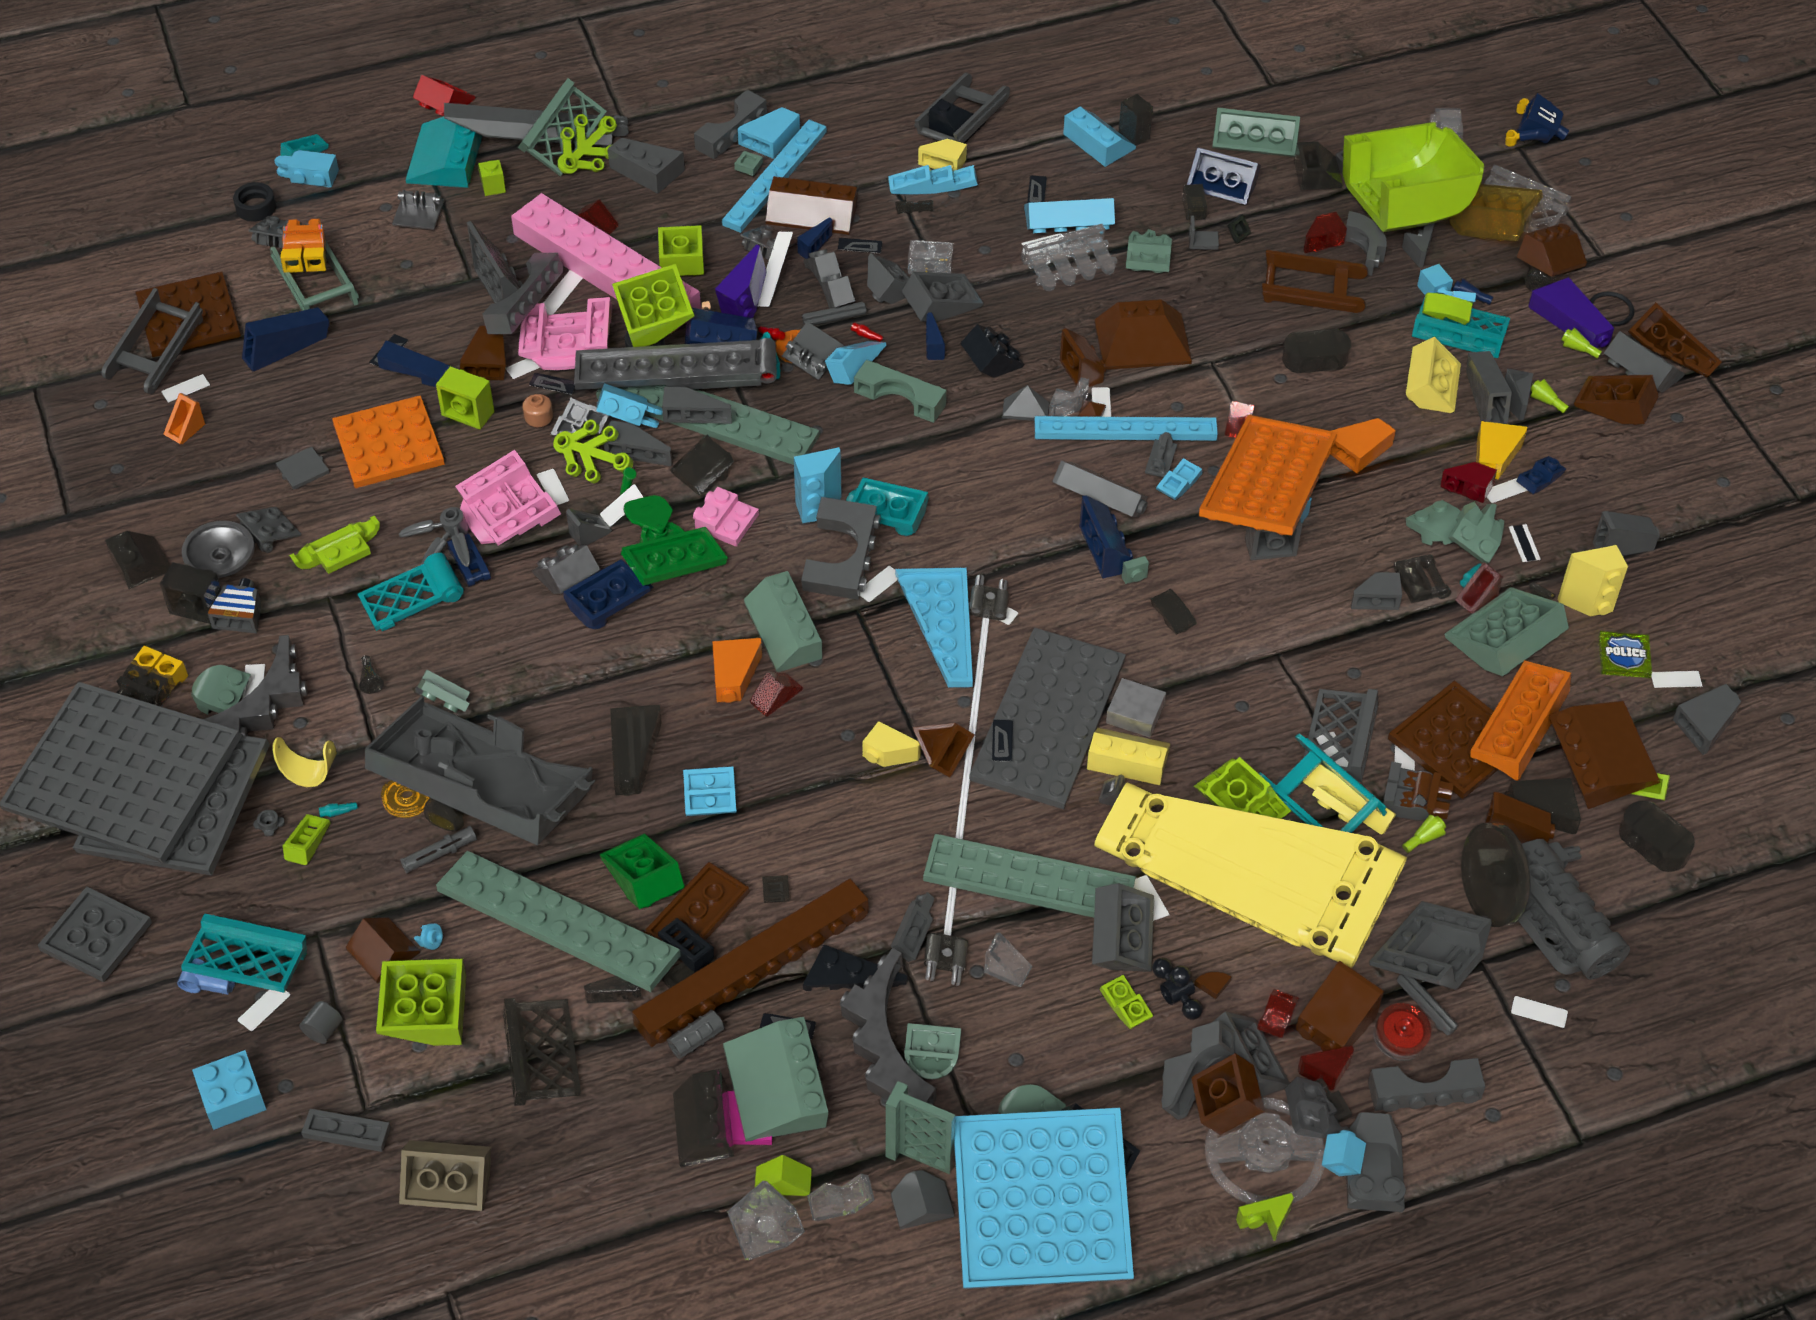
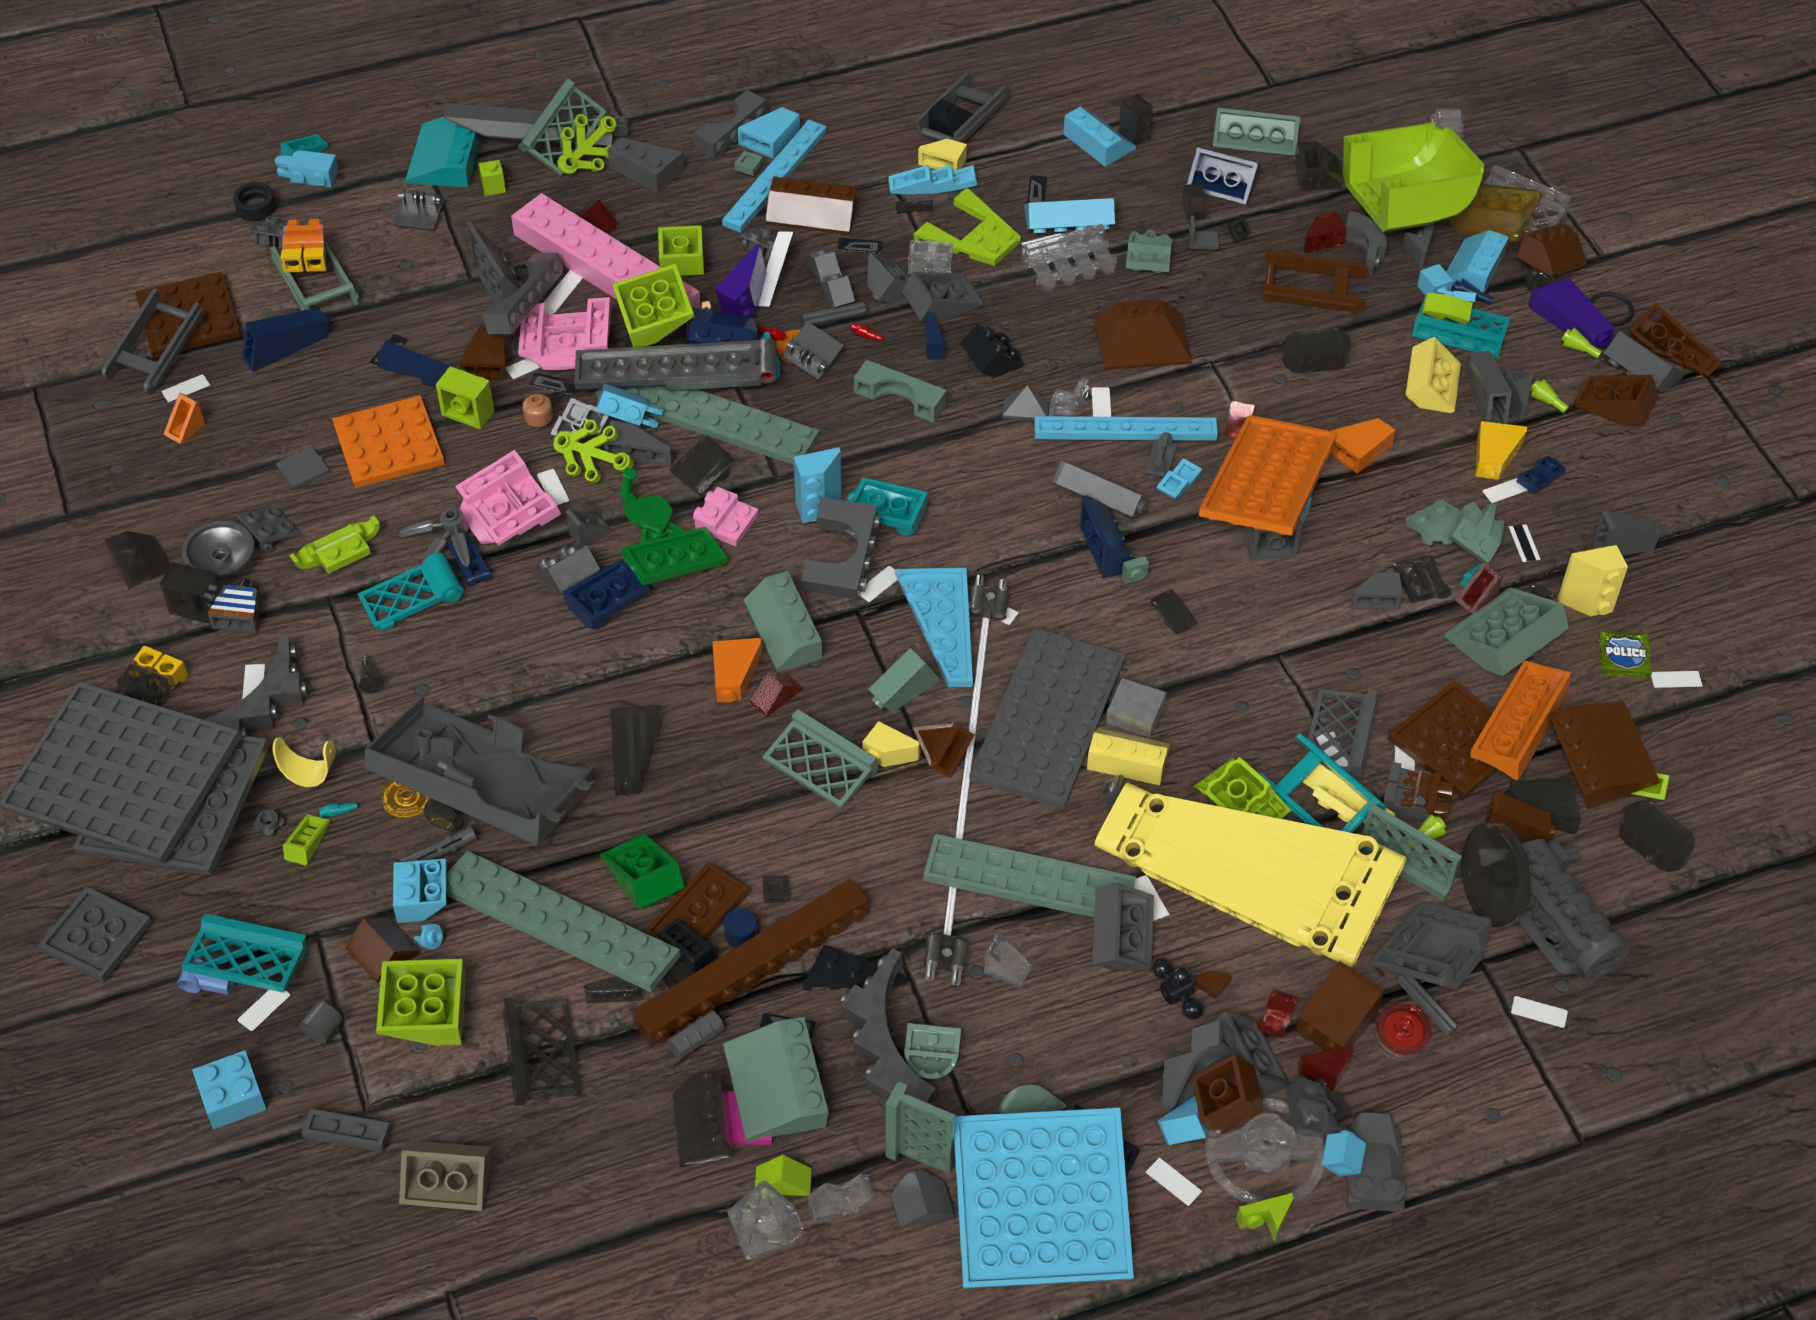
(219, 688): sand green slope -> none
(418, 889): none -> medium azure slope
(436, 92): red slope -> none
(438, 687): sand green slope -> none
(615, 509): white sticker -> none
(691, 406): dark grey slope -> none
(709, 791): medium azure slope -> none
(739, 927): none -> dark blue piece
(814, 238): dark blue slope -> none
(837, 747): none -> sand green fence
(847, 360): medium azure slope -> none
(903, 682): none -> sand green slope
(914, 927): dark grey hinge -> none
(986, 242): none -> lime wing
(1002, 740): black sticker -> none
(1080, 358): reddish brown slope -> none
(1091, 409): reddish brown slope -> none
(1125, 1002): lime slope -> none
(1173, 1181): none -> white sticker
(1183, 1124): none -> medium azure slope
(1394, 1090): dark grey arch -> none
(1419, 869): none -> sand green fence
(1469, 480): dark red slope -> none
(1478, 259): none -> medium azure slope
(1539, 122): dark blue torso -> none
(1707, 716): dark grey slope -> none

